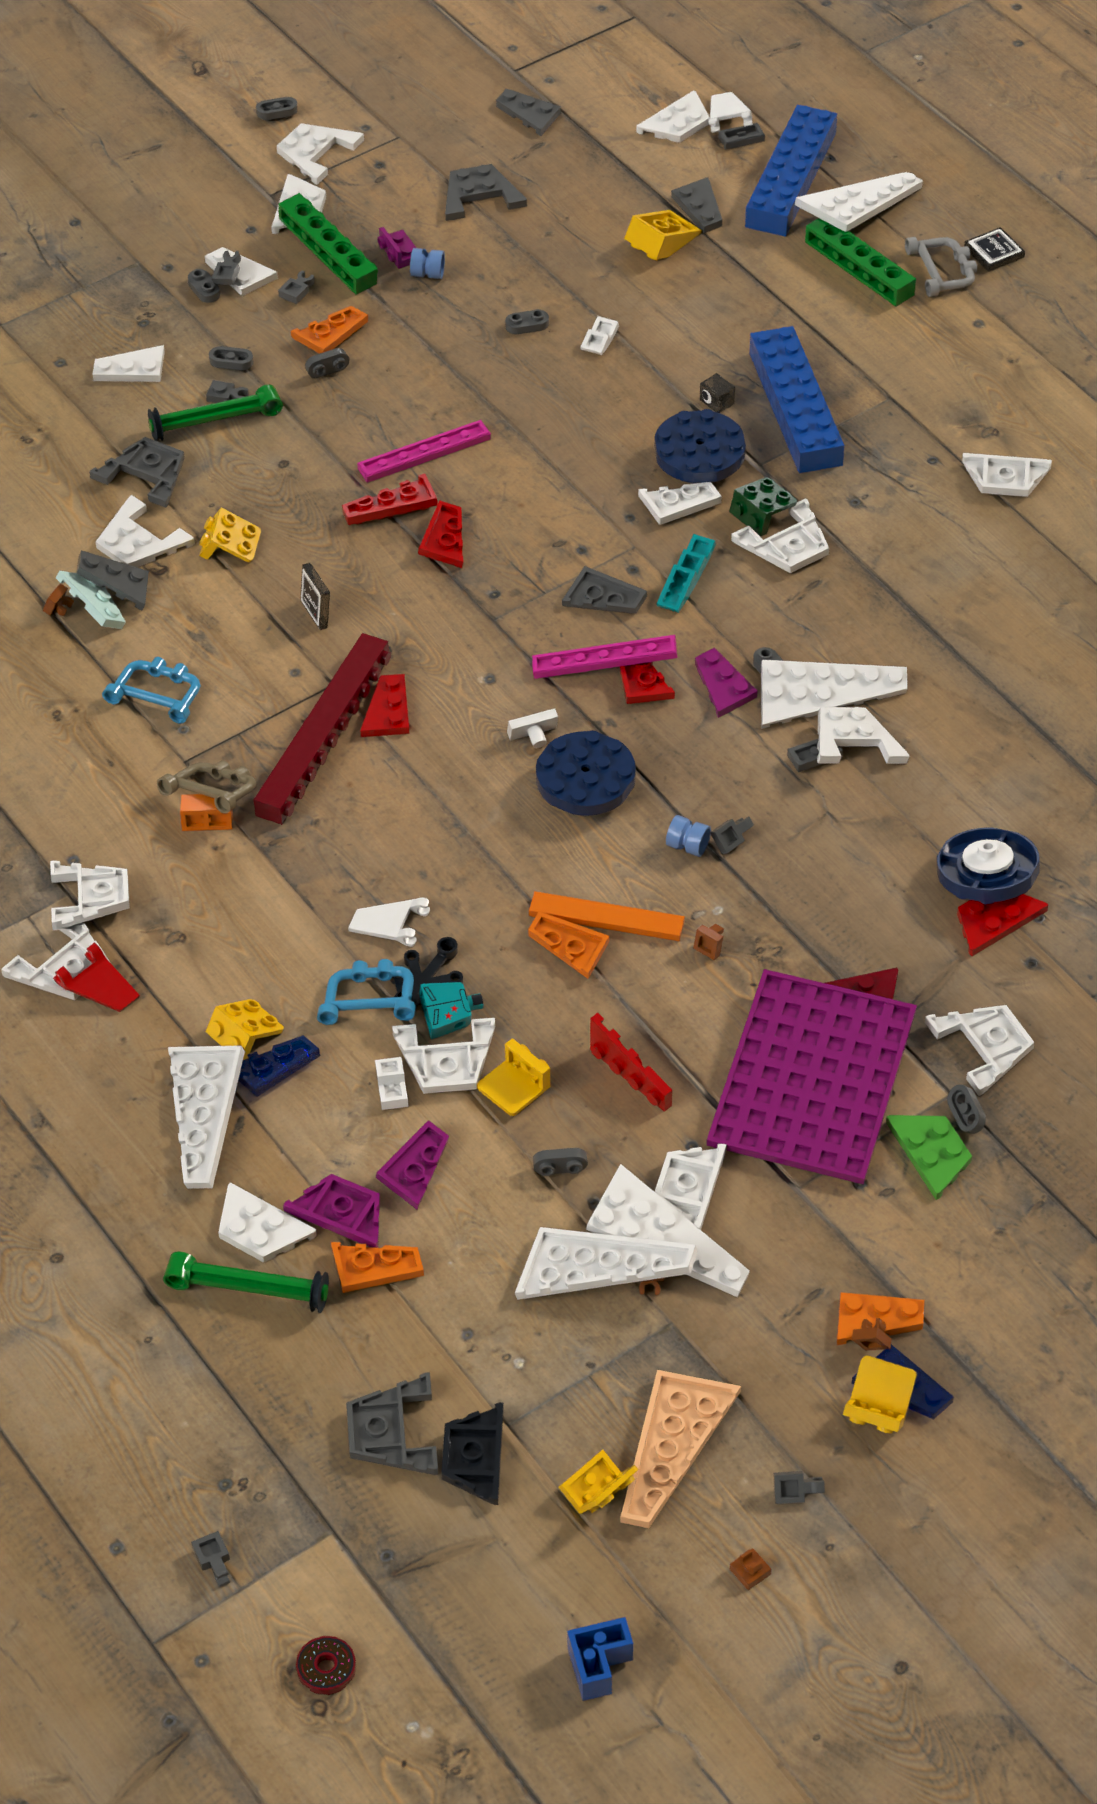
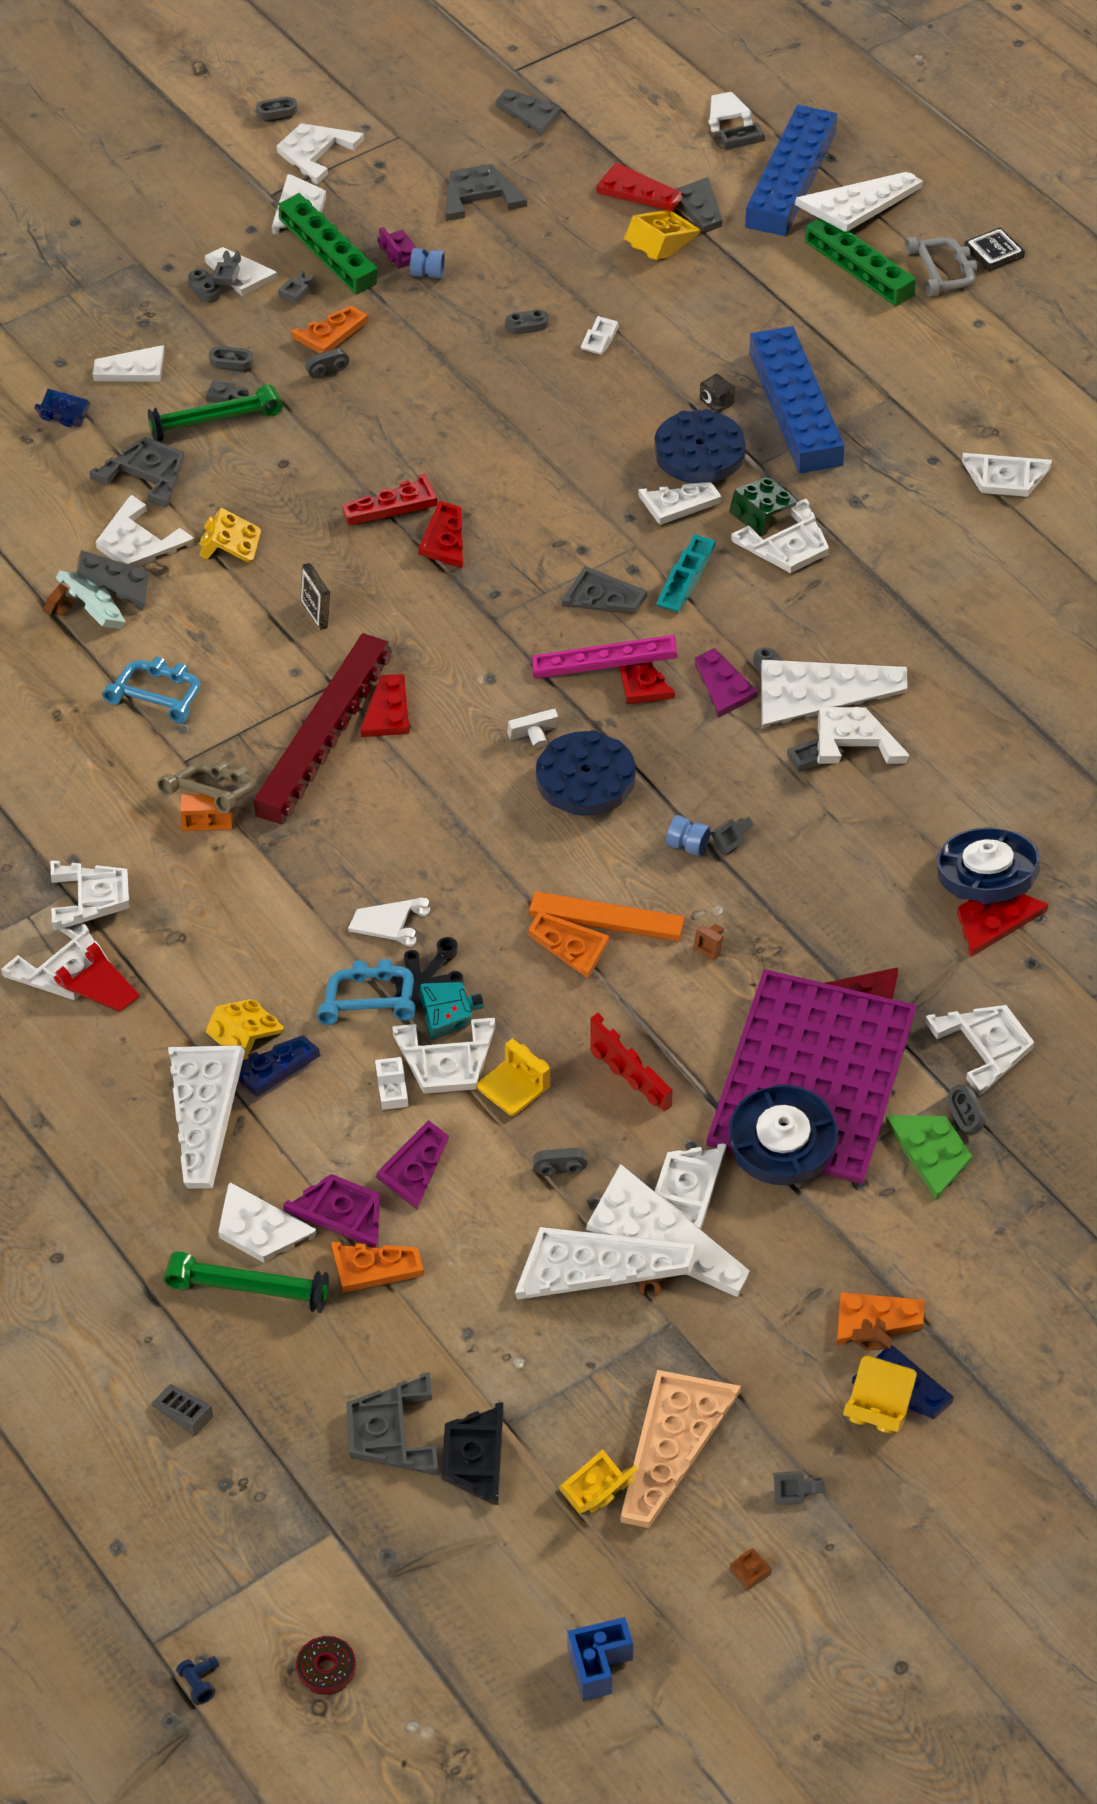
(63, 408): none -> clear blue bracket
(192, 1425): none -> dark grey slope
(201, 1691): none -> dark blue piece
(212, 1554): dark grey plate -> none
(423, 451): dark pink tile -> none
(635, 187): none -> red wing
(678, 119): white wing -> none
(783, 1134): none -> dark blue piece

